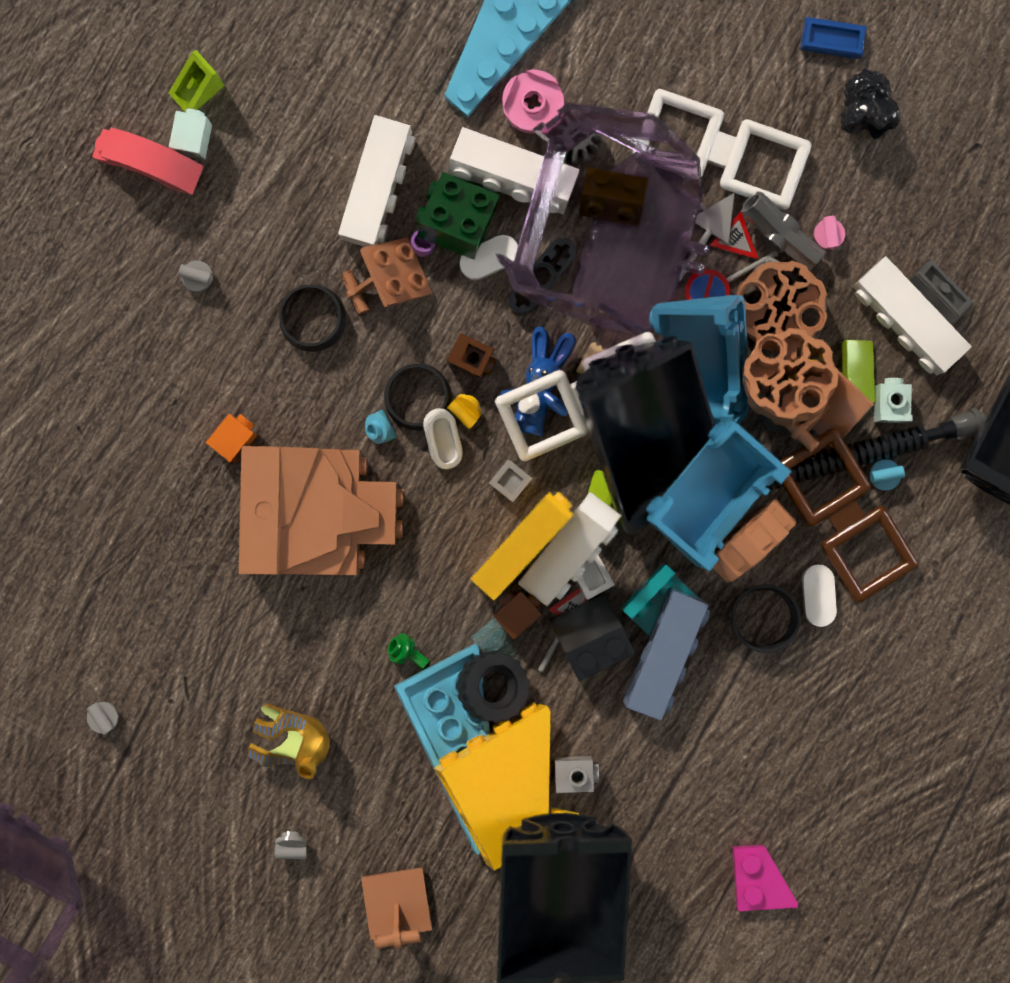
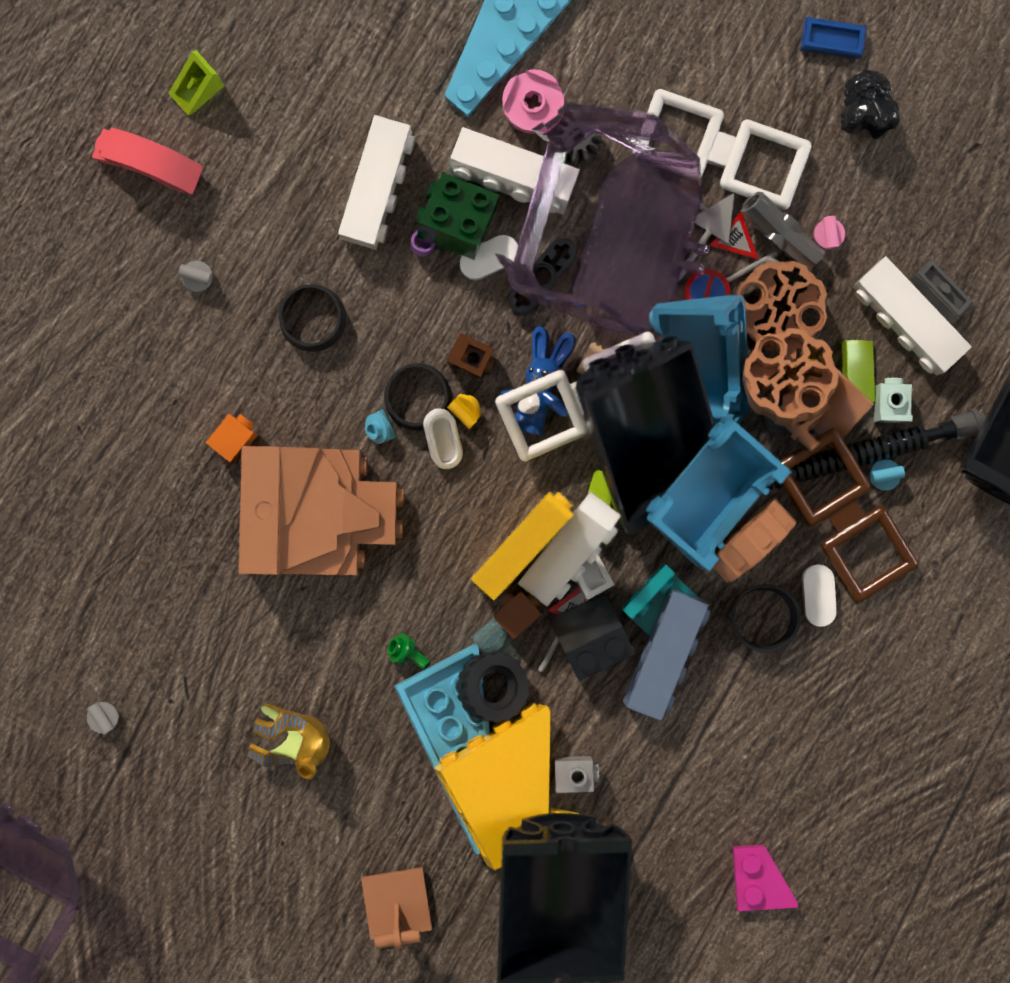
(191, 134): light aqua brick -> none
(290, 846): light grey plate -> none
(393, 273): nougat plate -> none
(510, 480): light grey plate -> none
(613, 196): dark brown bracket -> none

